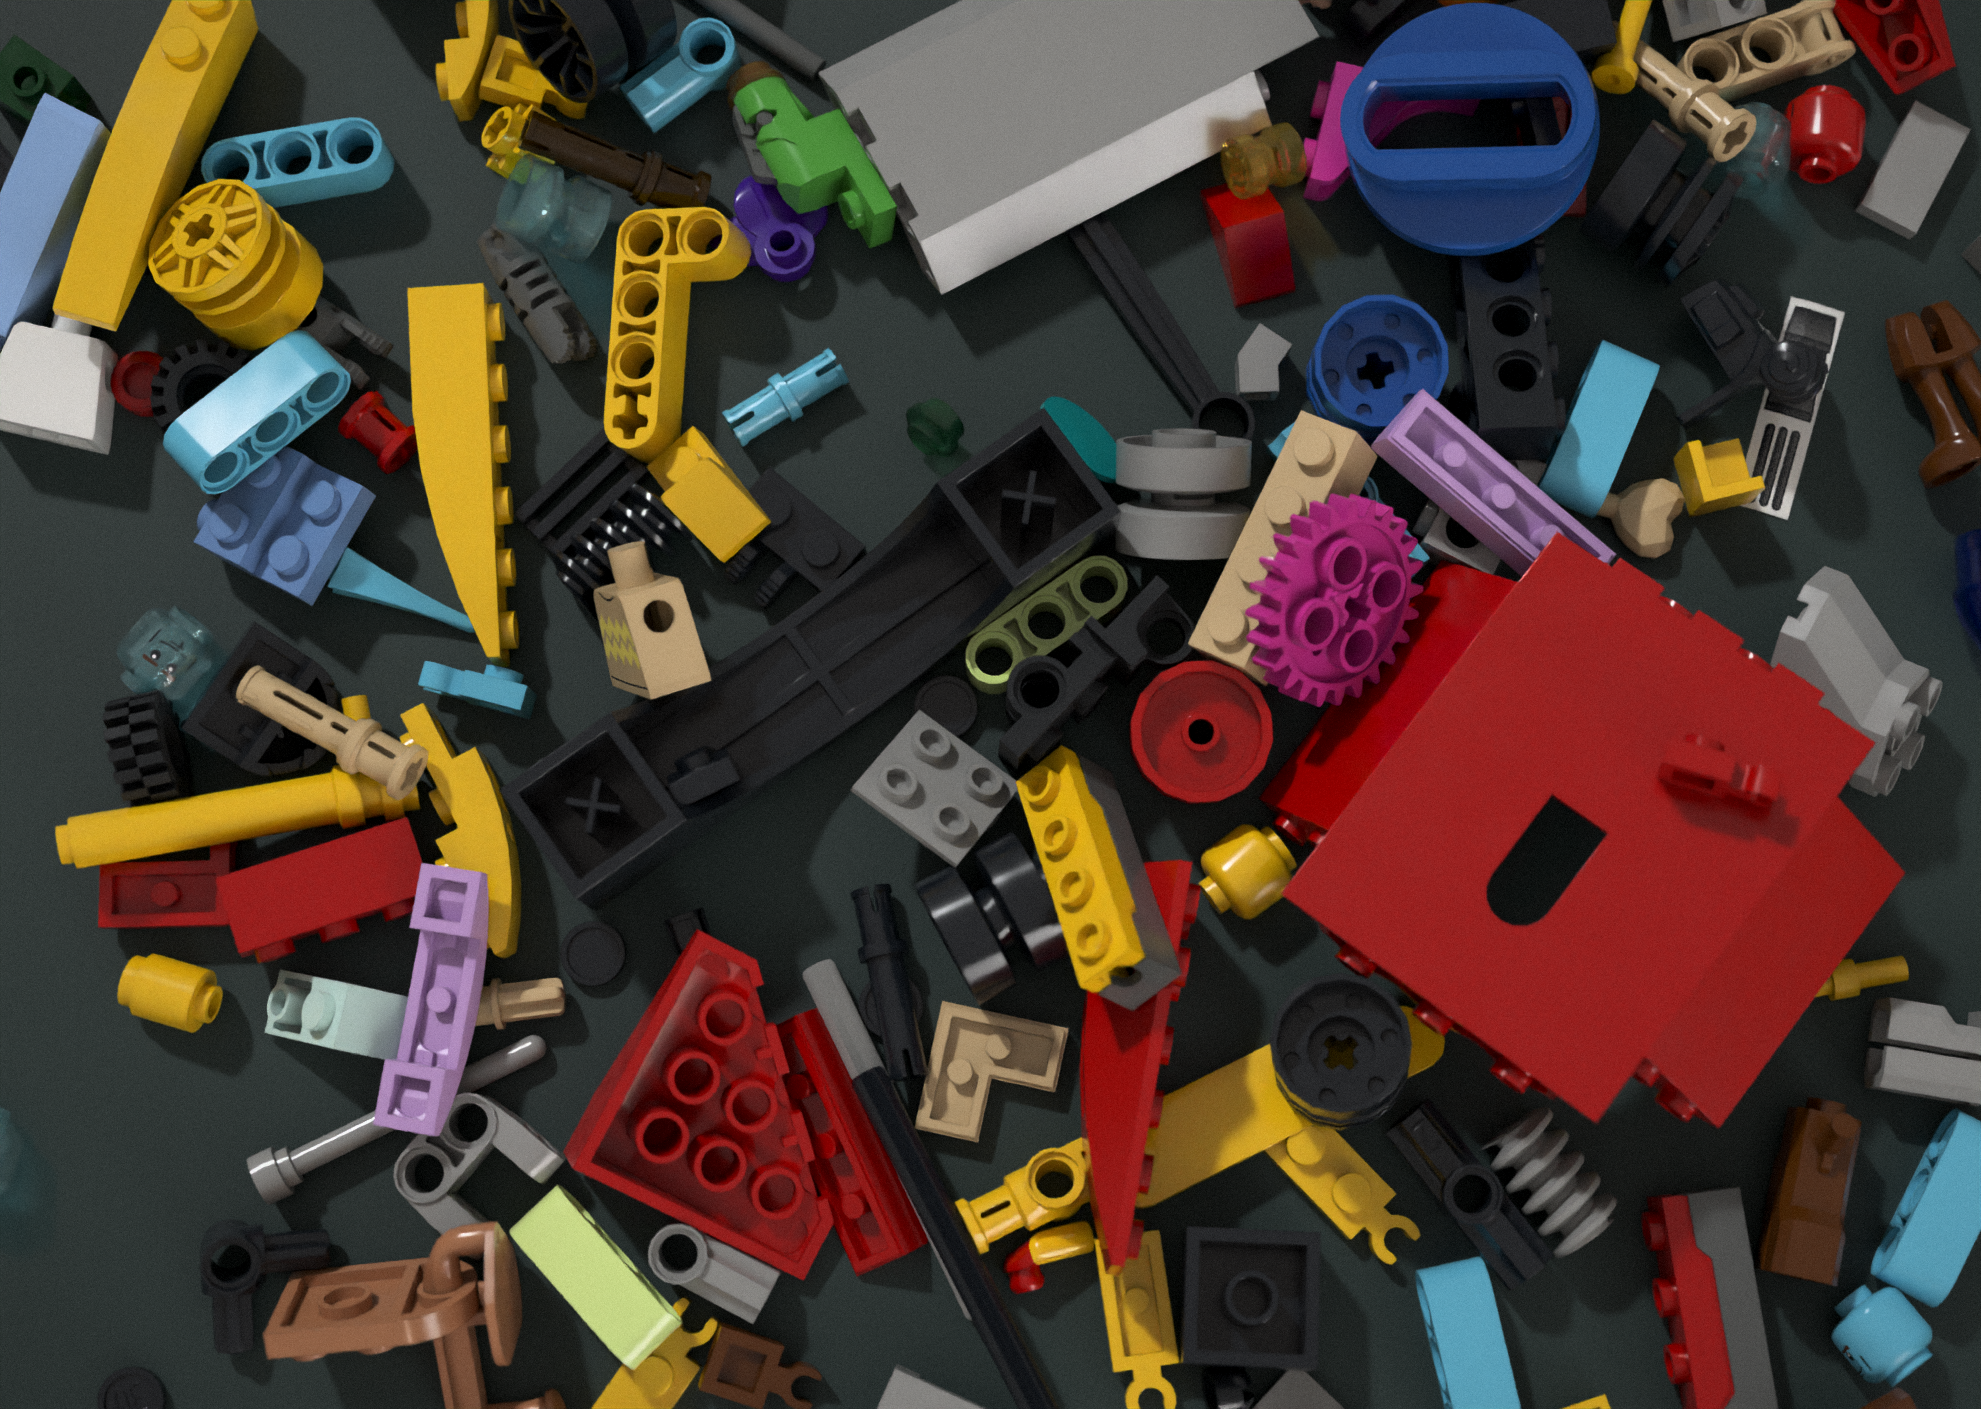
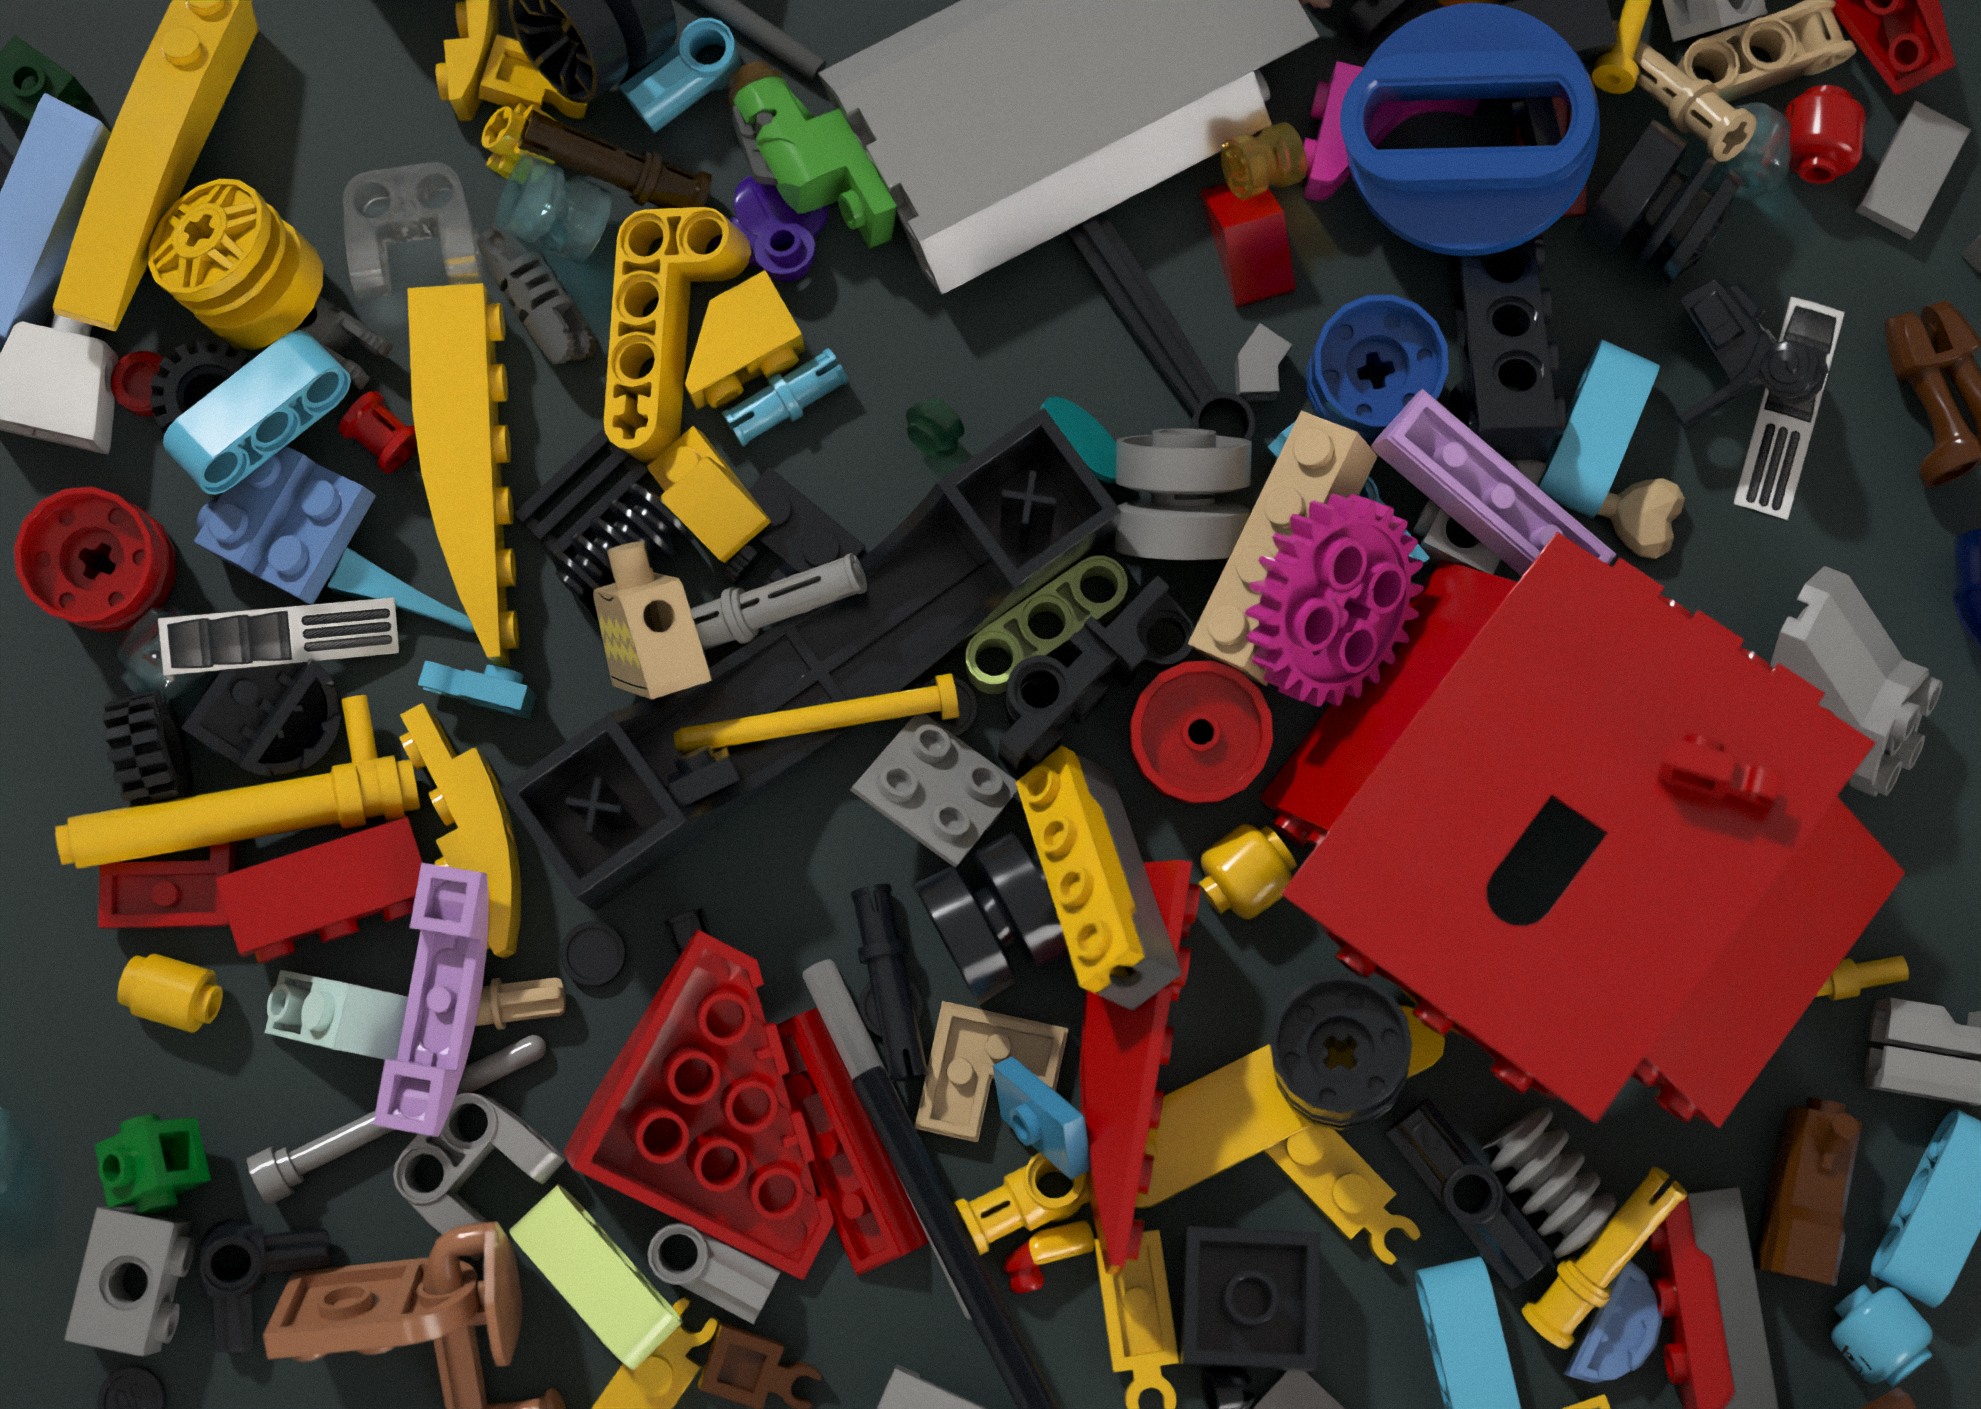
(60, 551): none -> red wheel
(102, 1308): none -> light grey brick
(151, 1163): none -> green brick
(278, 636): none -> sticker
(328, 172): medium azure beam -> none
(357, 744): tan pin -> none
(408, 221): none -> clear piece
(740, 339): none -> yellow slope
(742, 613): none -> light grey pin
(822, 717): none -> yellow bar
(1042, 1117): none -> dark azure plate
(1585, 1280): none -> yellow pin
(1620, 1332): none -> medium blue plate
(1715, 477): yellow panel -> none

